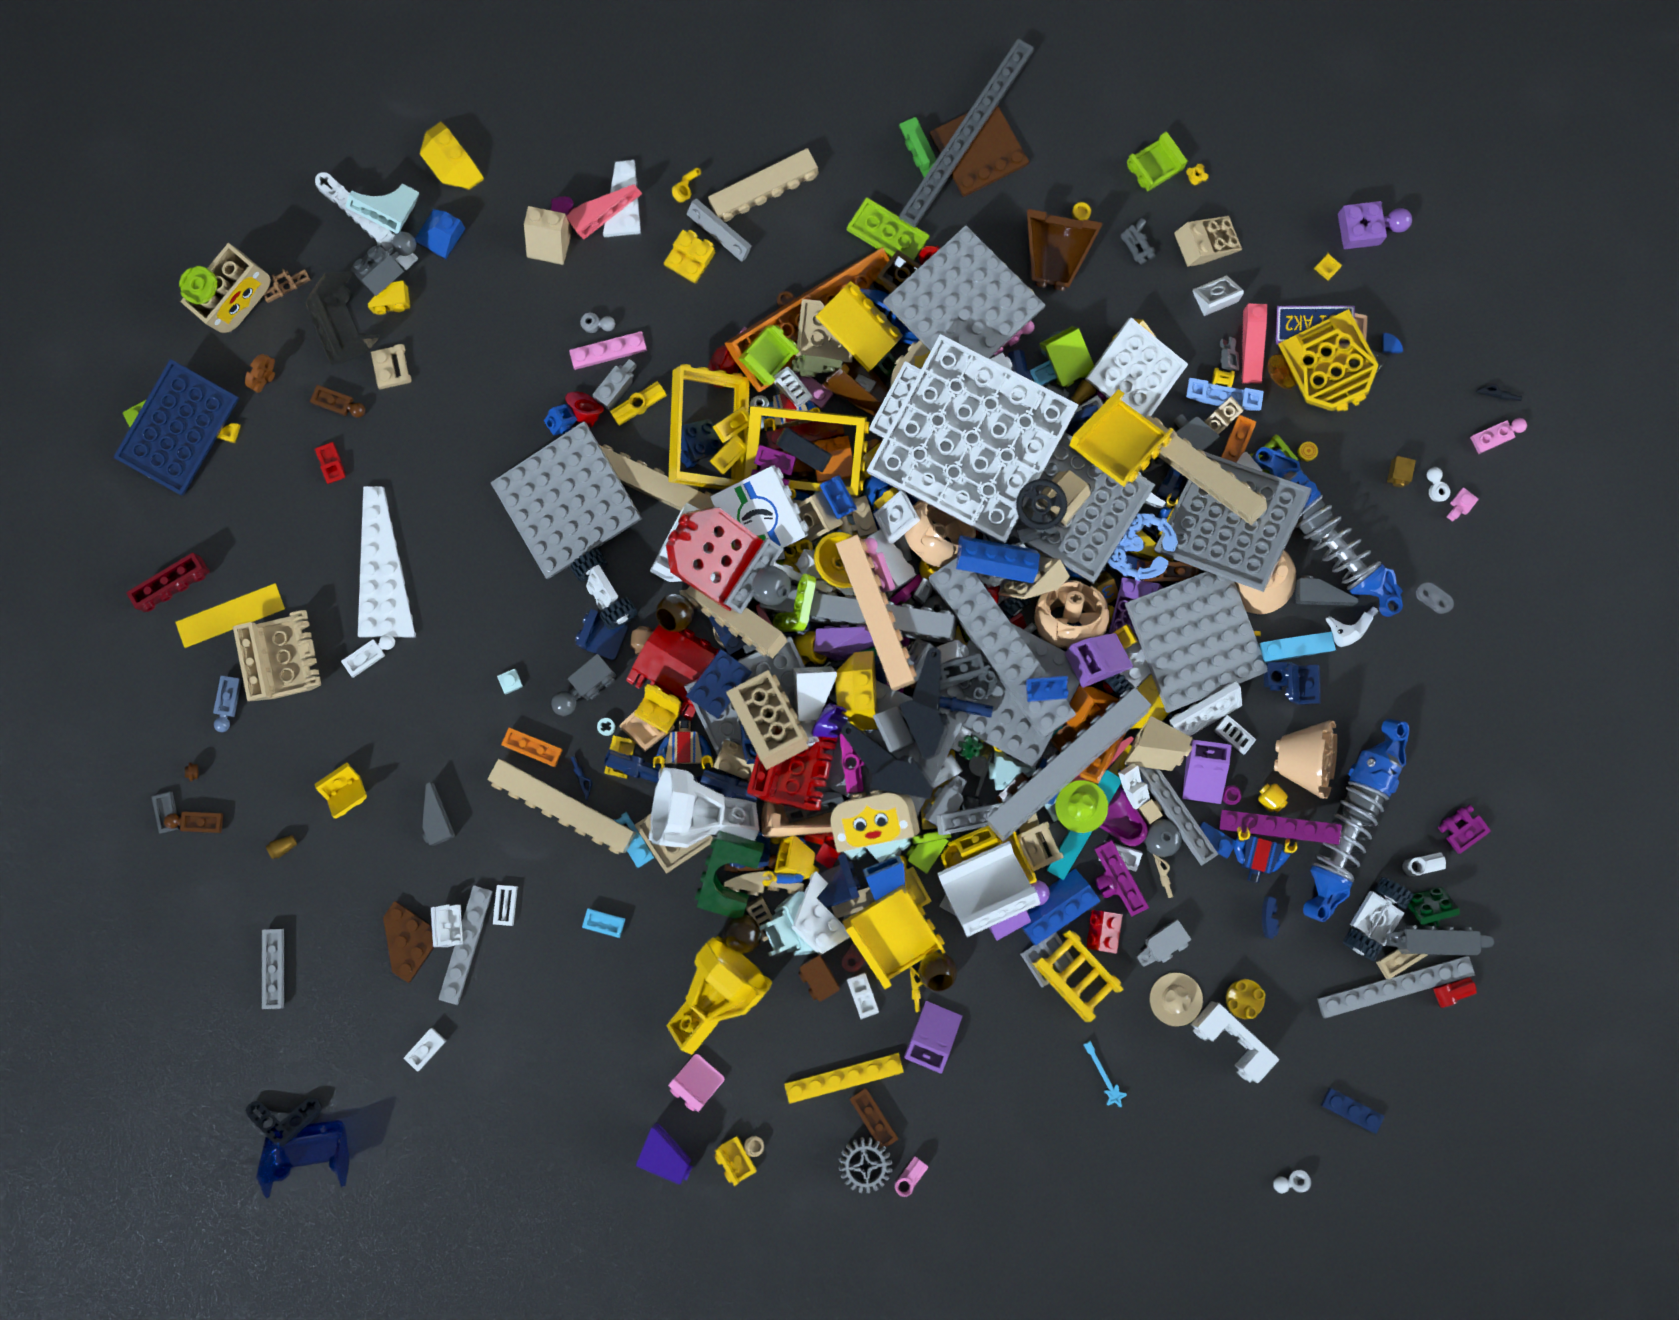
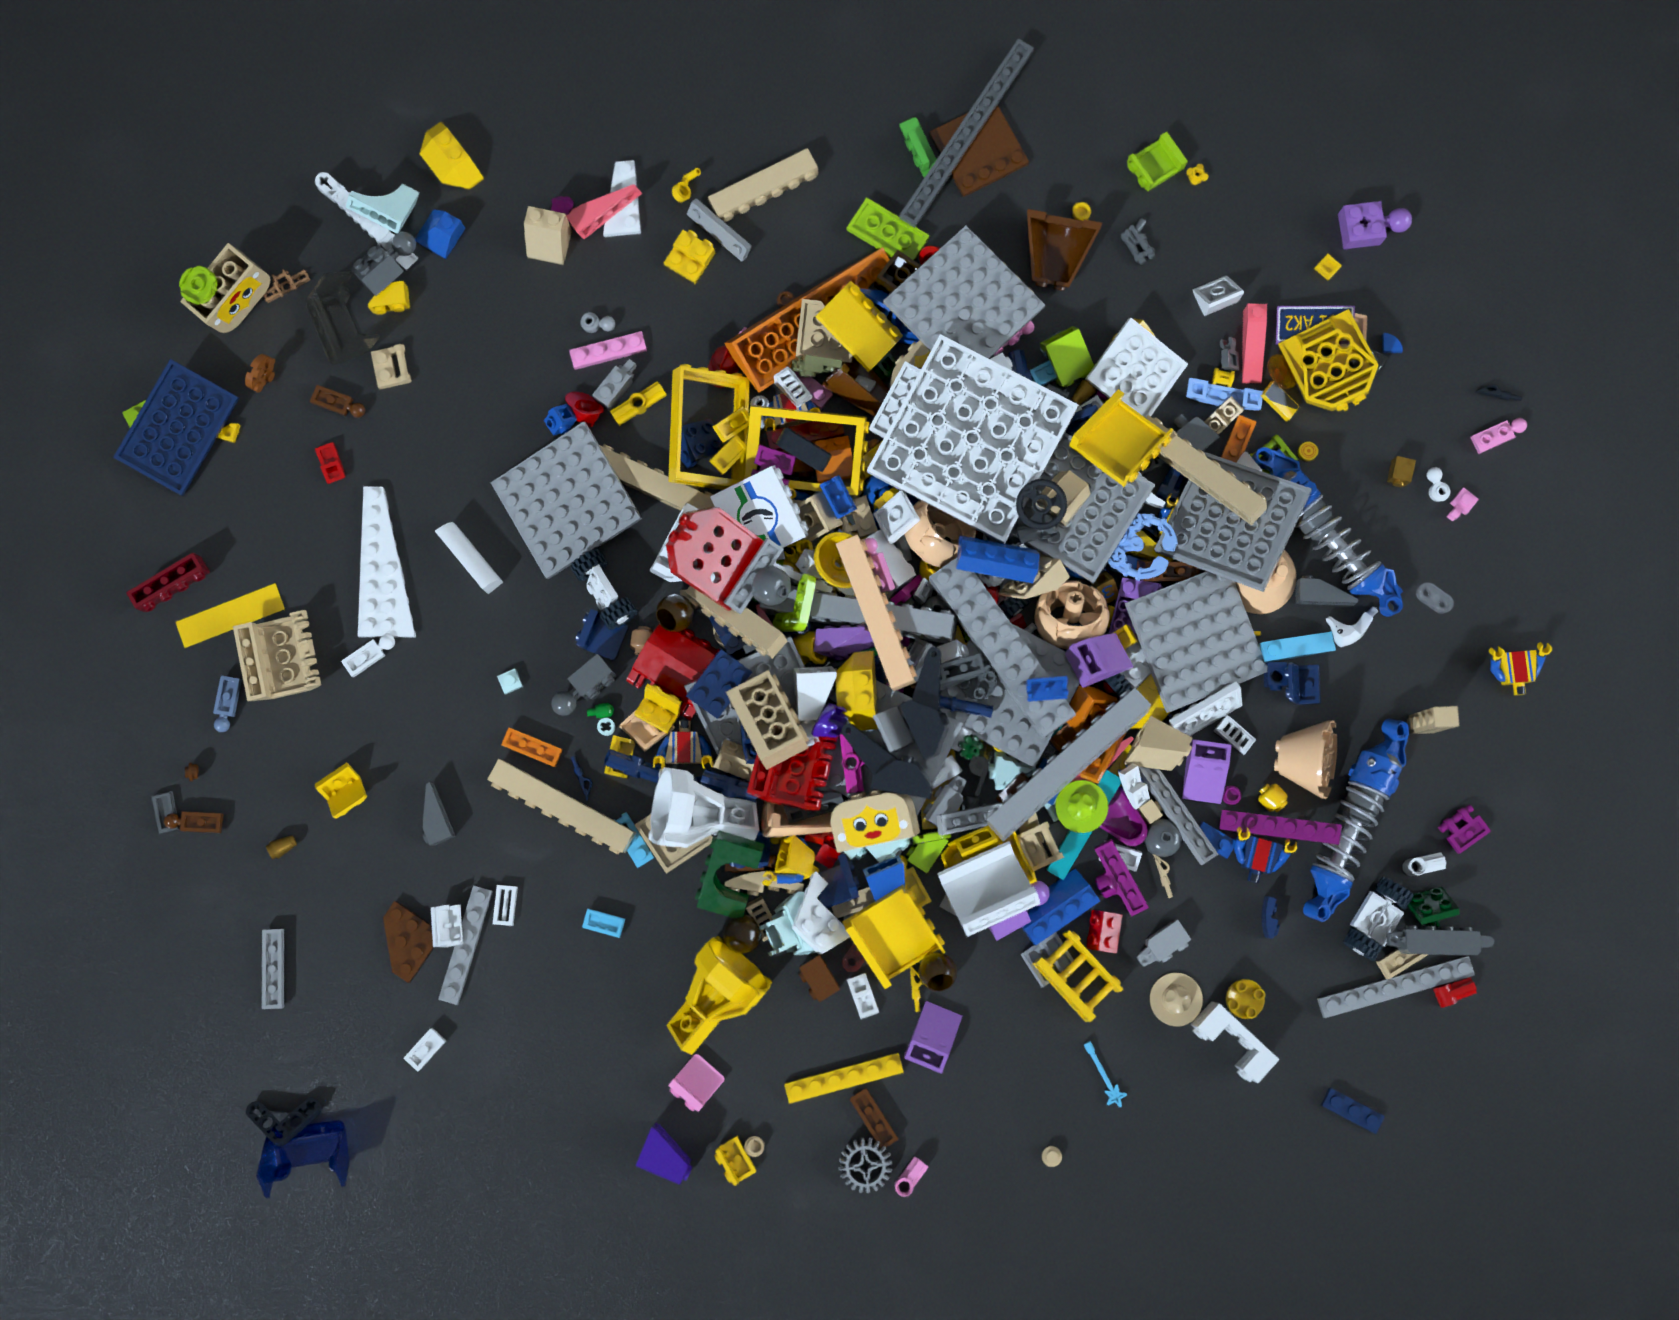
(469, 557): none -> white brick
(601, 711): none -> green cylinder
(768, 353): lime panel -> none
(1051, 1156): none -> tan plate
(1207, 240): tan slope -> none
(1279, 401): none -> tile
(1282, 1184): white plate -> none
(1433, 720): none -> tan brick
(1518, 667): none -> torso

